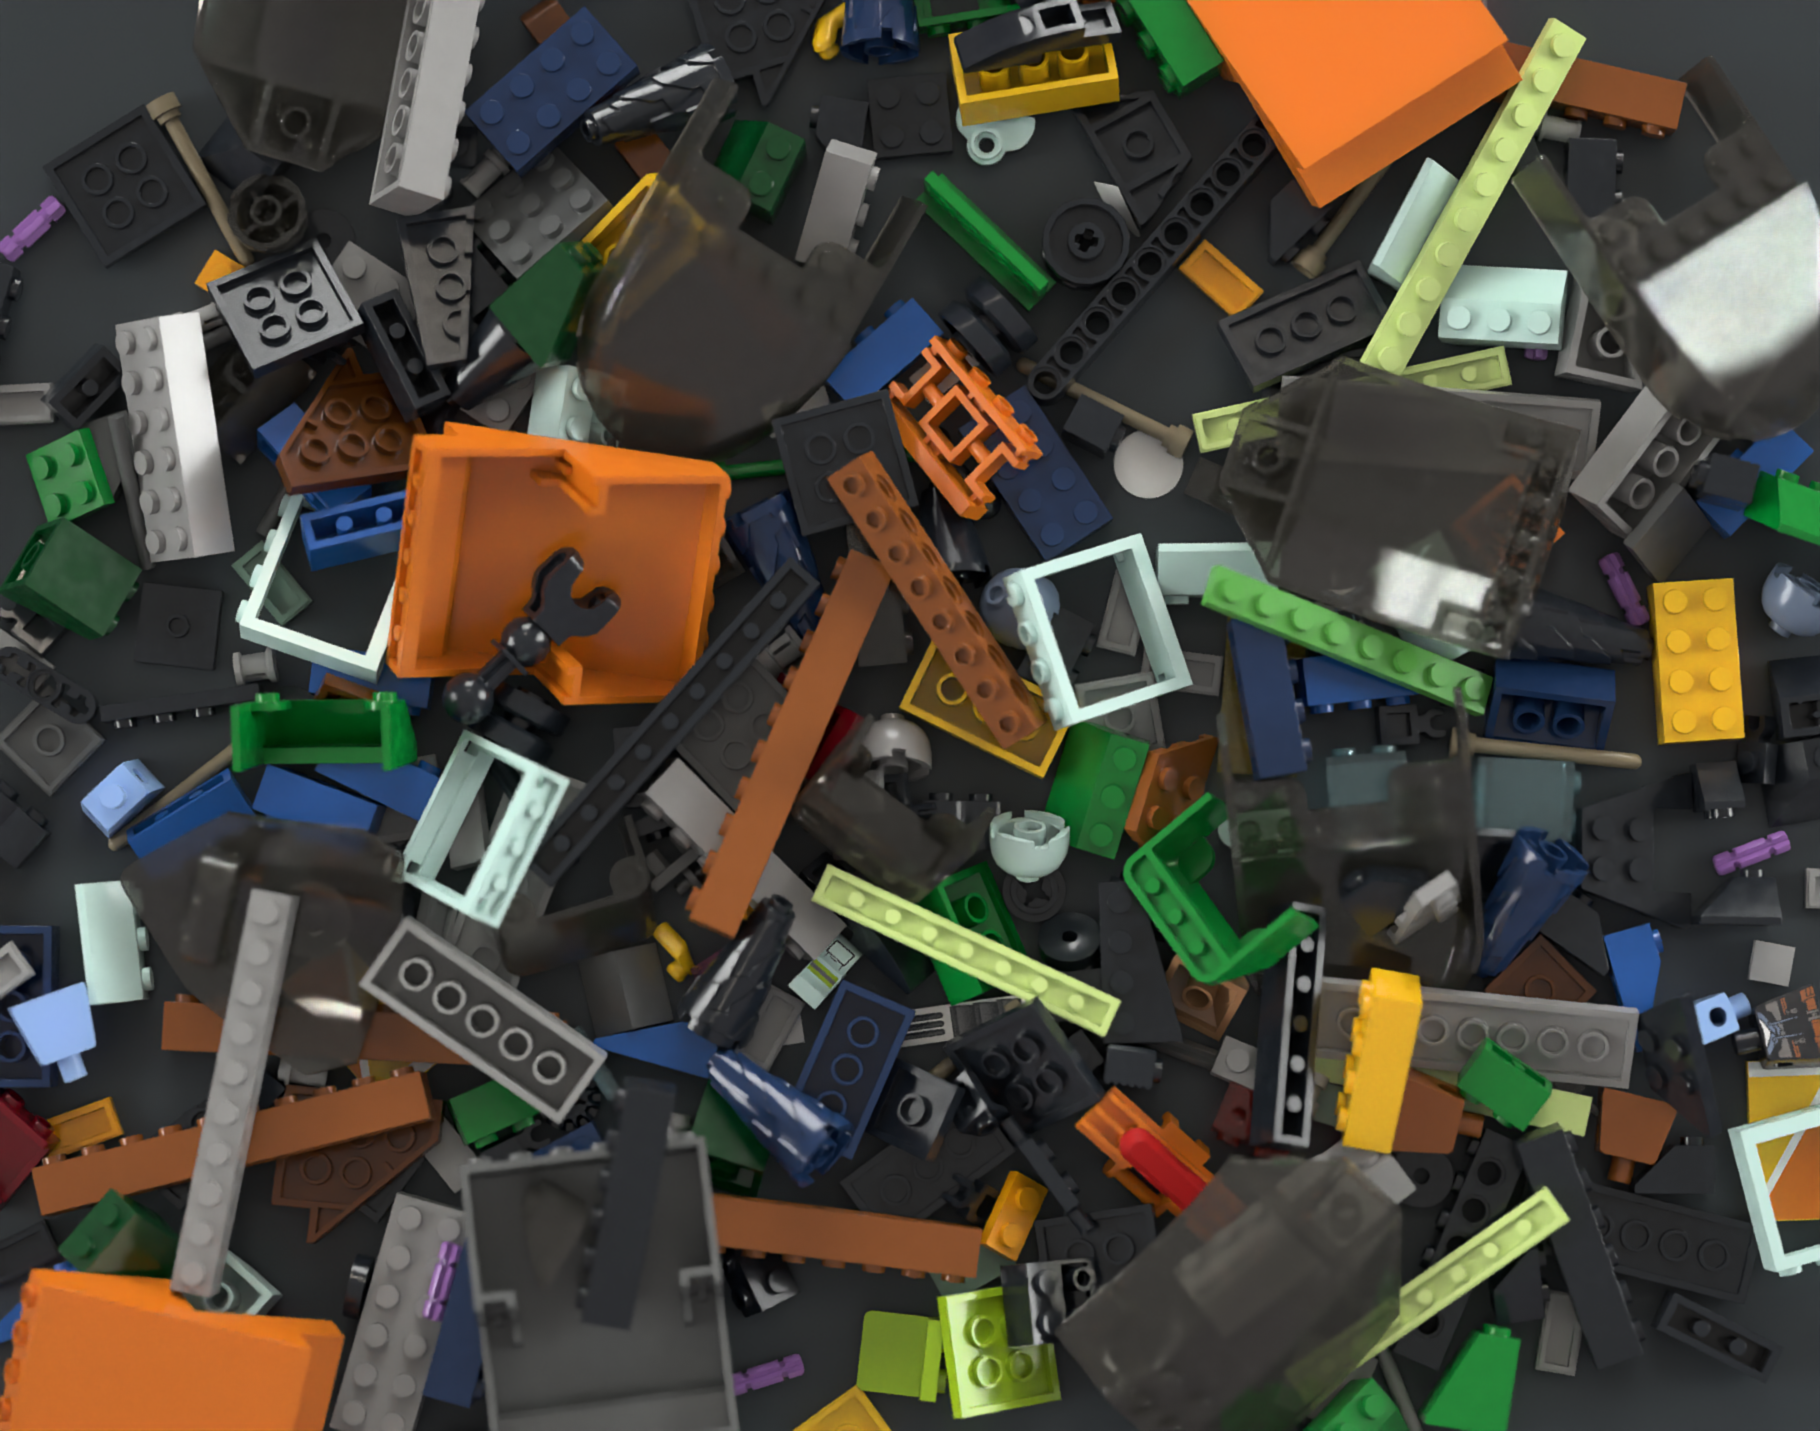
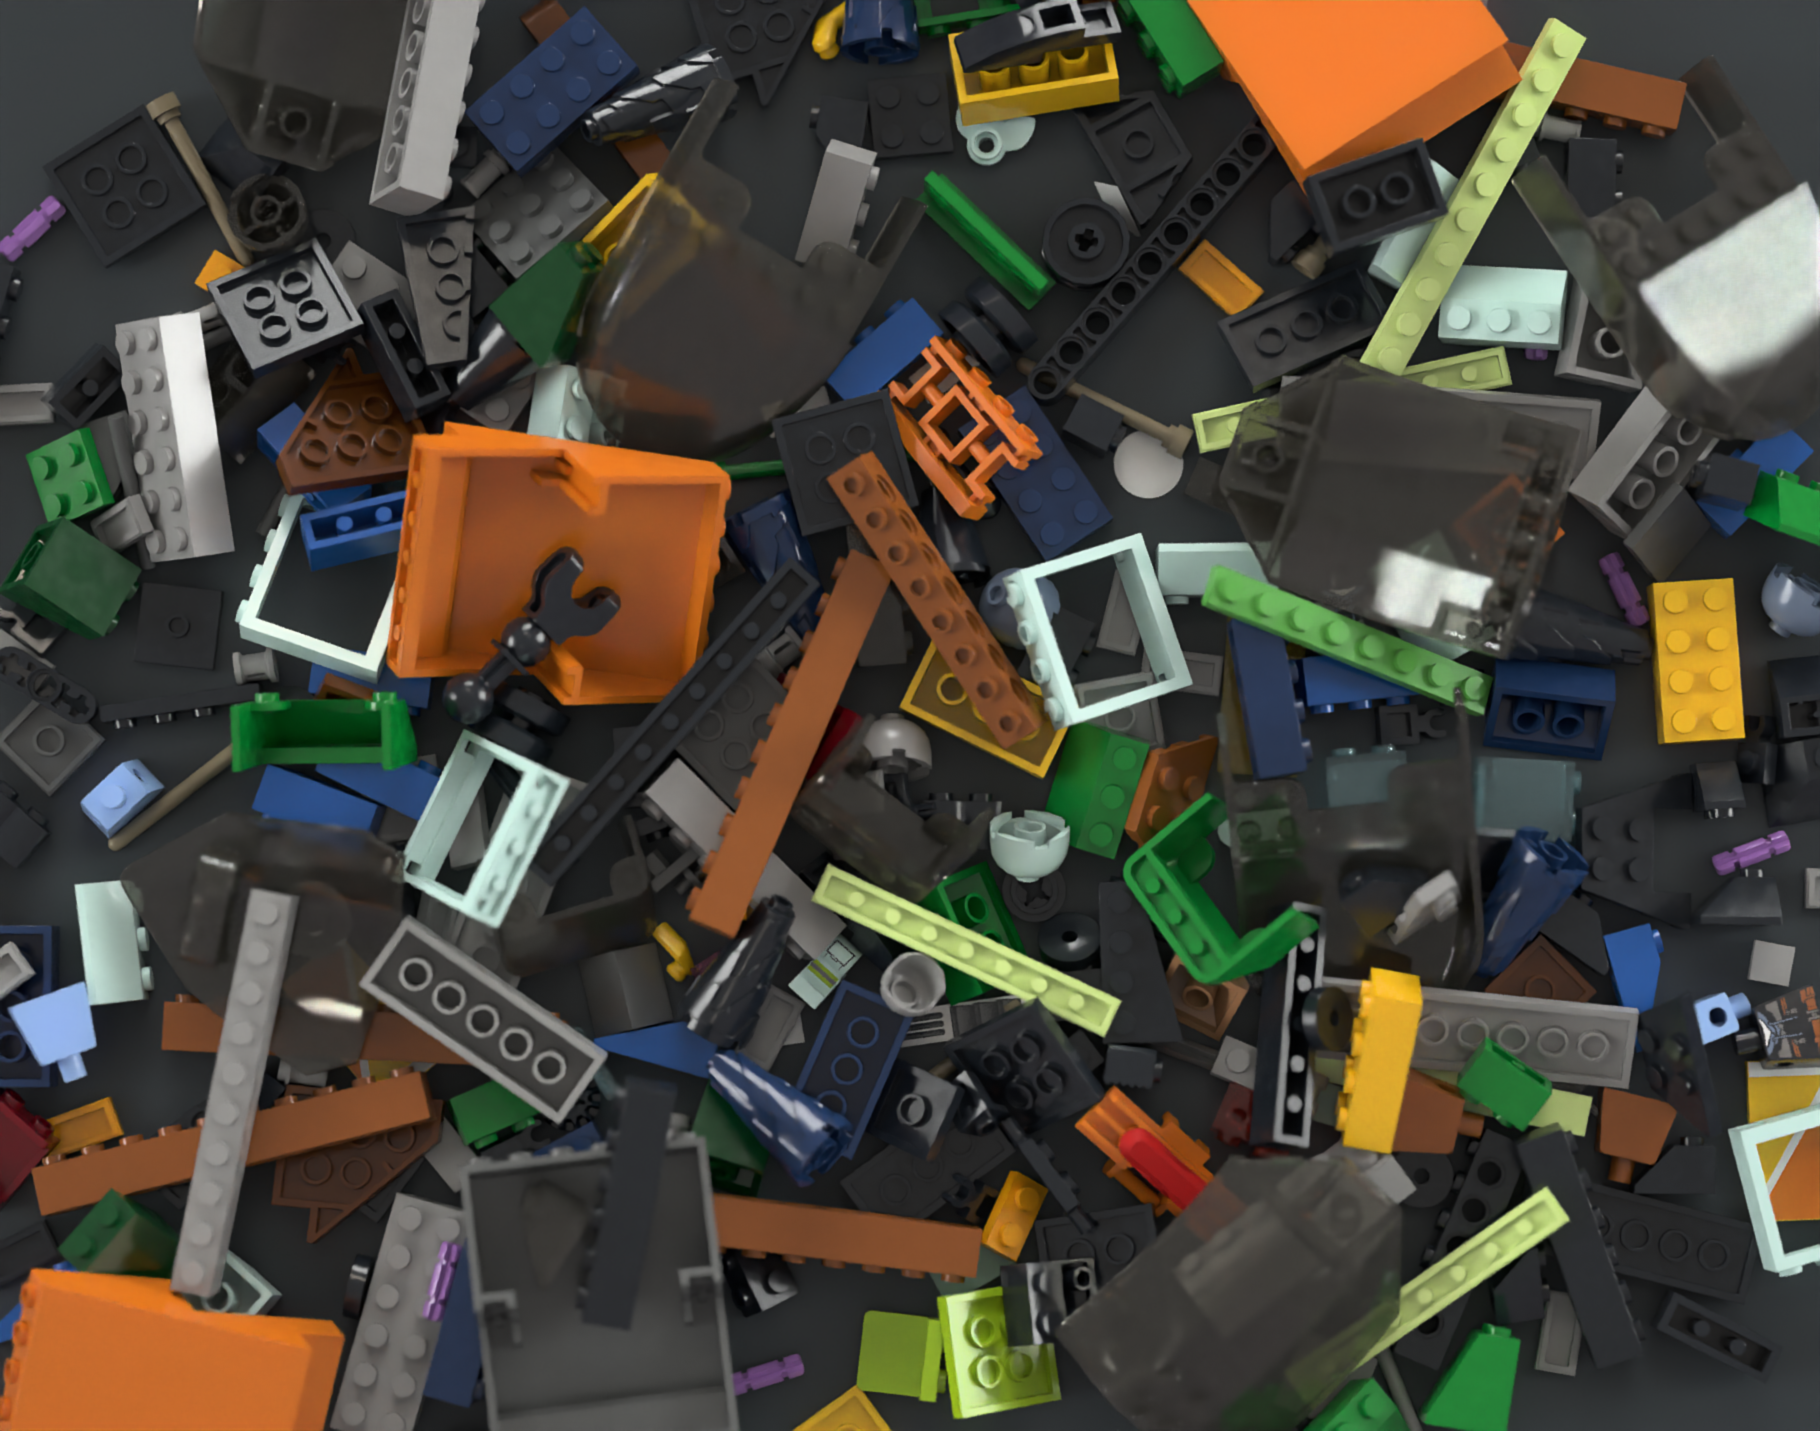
(122, 524): none -> light grey tile
(189, 811): blue brick -> none
(285, 597): sand green tile -> none
(764, 161): dark green slope -> none
(912, 984): none -> light grey hair
(1327, 1018): none -> black piece
(1375, 197): none -> black brick
(1546, 752): dark tan piece -> none

